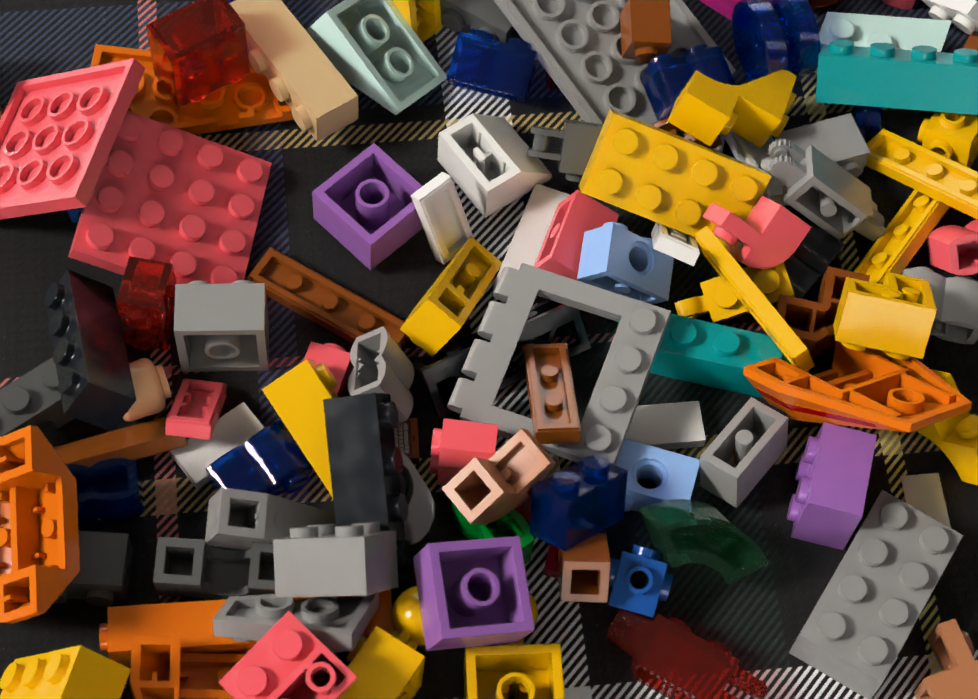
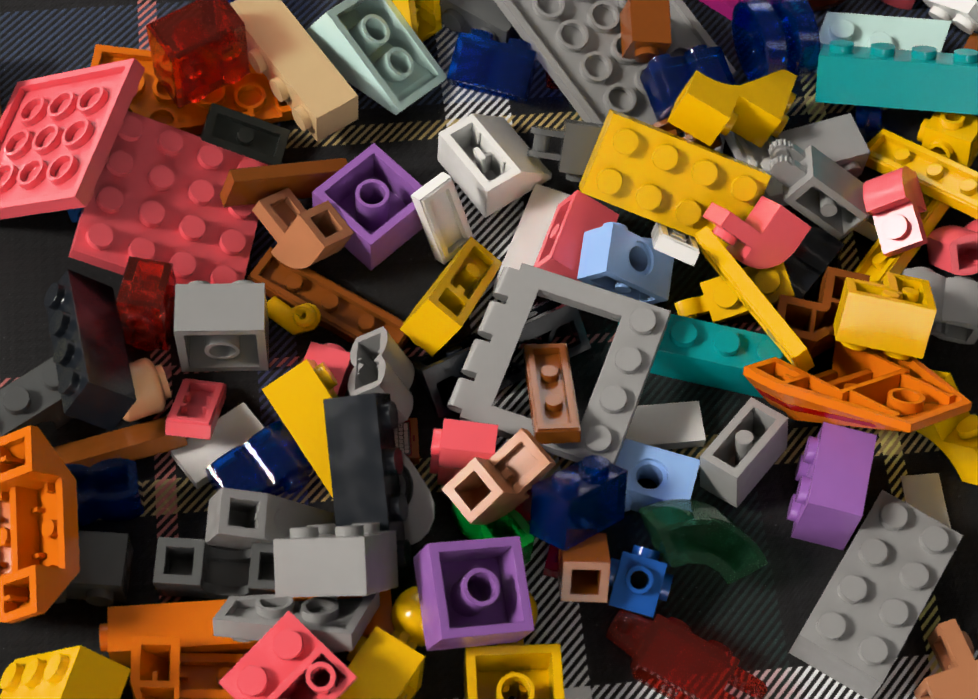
(245, 135): none -> pearl dark grey plate
(252, 184): none -> dark orange tile
(295, 319): none -> yellow arm
(302, 234): none -> nougat brick
(896, 207): none -> coral brick

